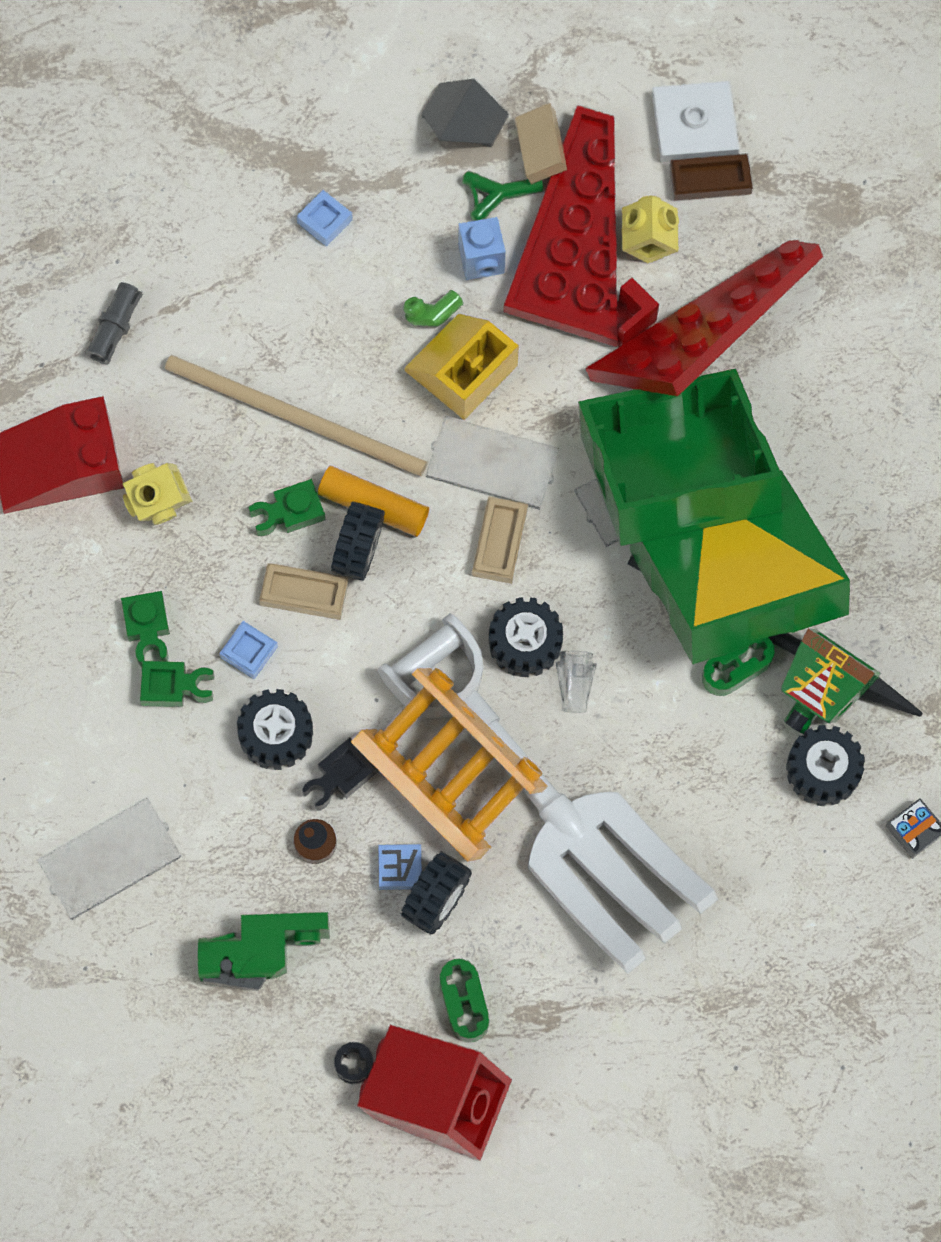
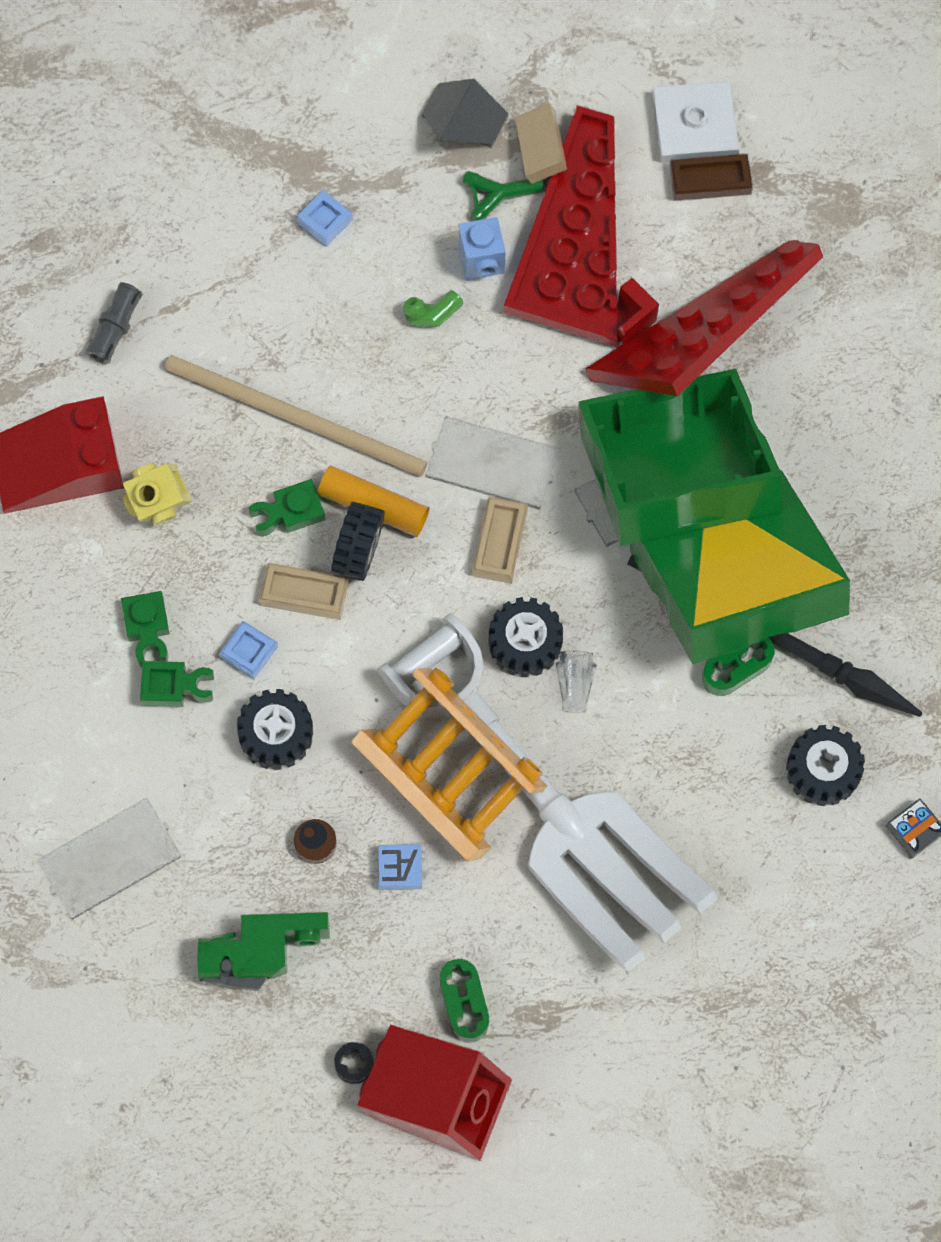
(343, 771): black plate -> none
(436, 893): black wheel -> none
(465, 363): yellow slope -> none
(650, 229): light yellow brick -> none
(824, 681): torso -> none

